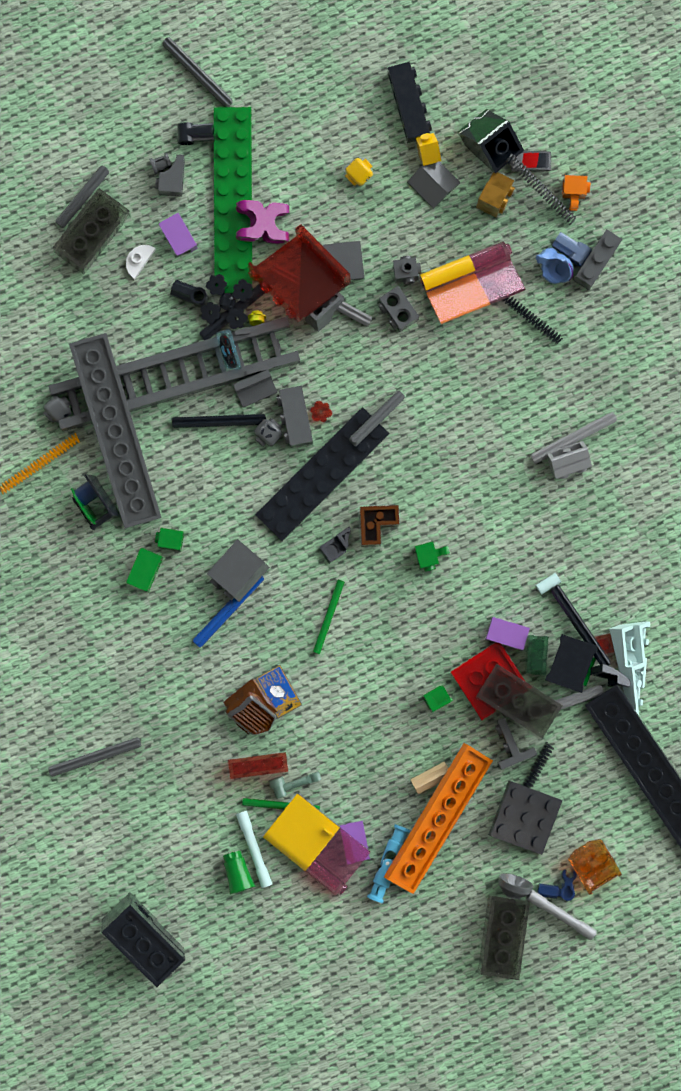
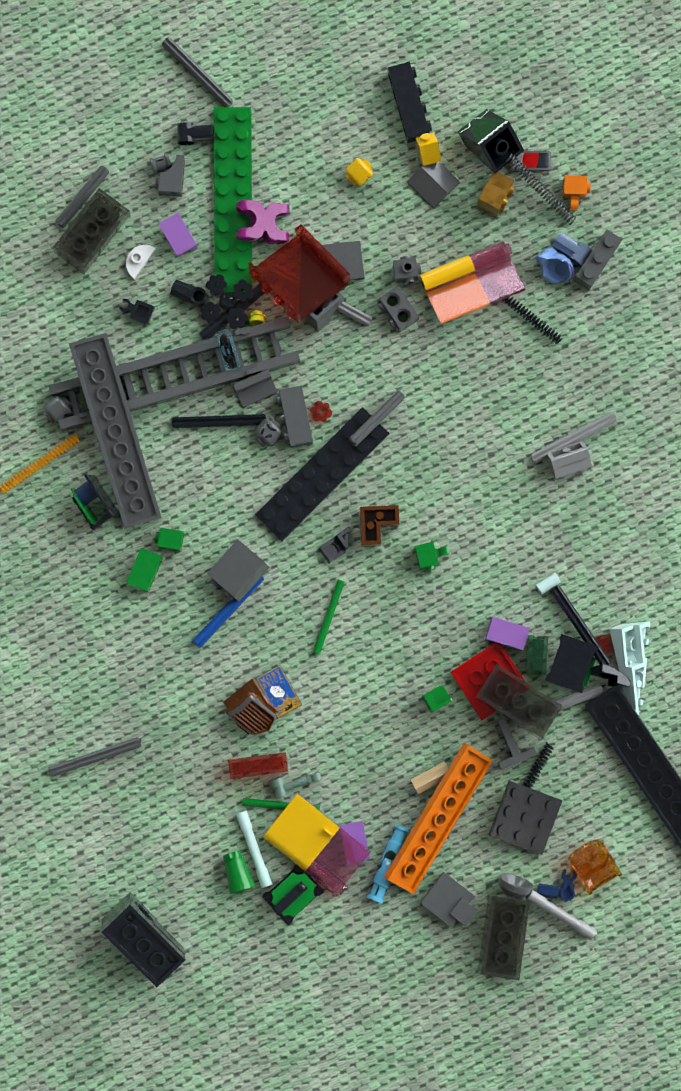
(140, 311): none -> black plate
(292, 894): none -> piece
(449, 901): none -> dark grey piece

